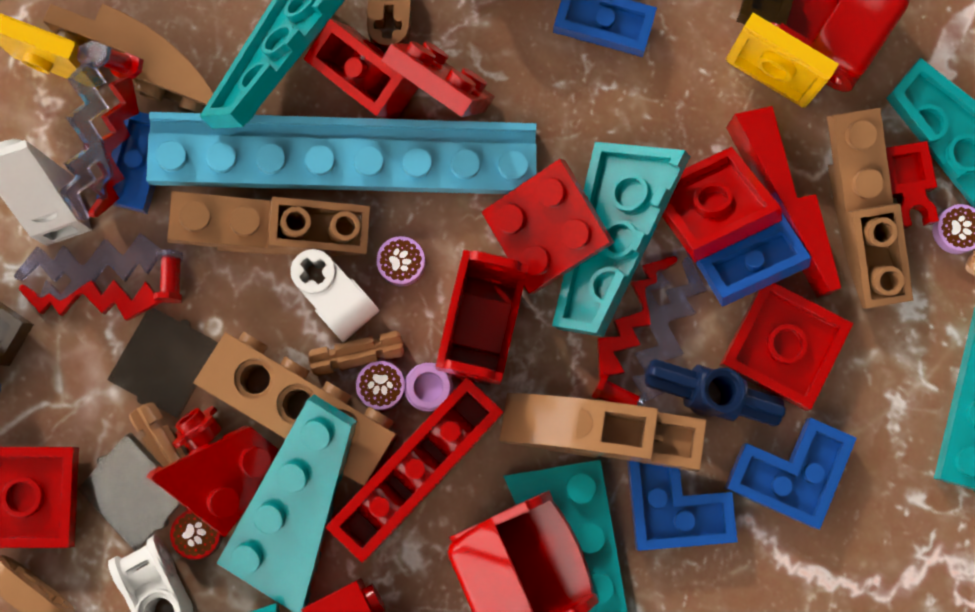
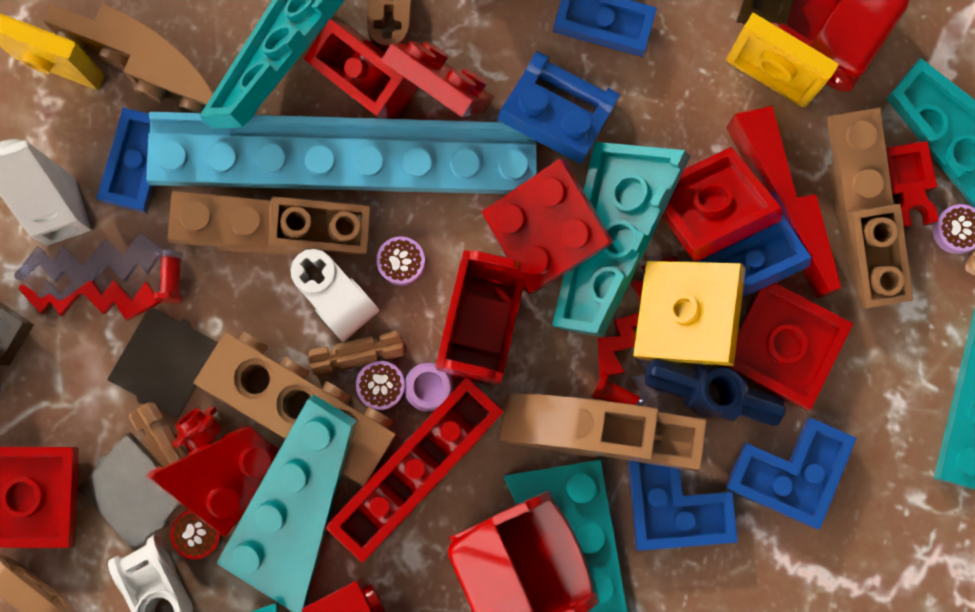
(97, 148): clear purple piece -> none
(552, 118): none -> blue plate
(690, 312): none -> yellow plate

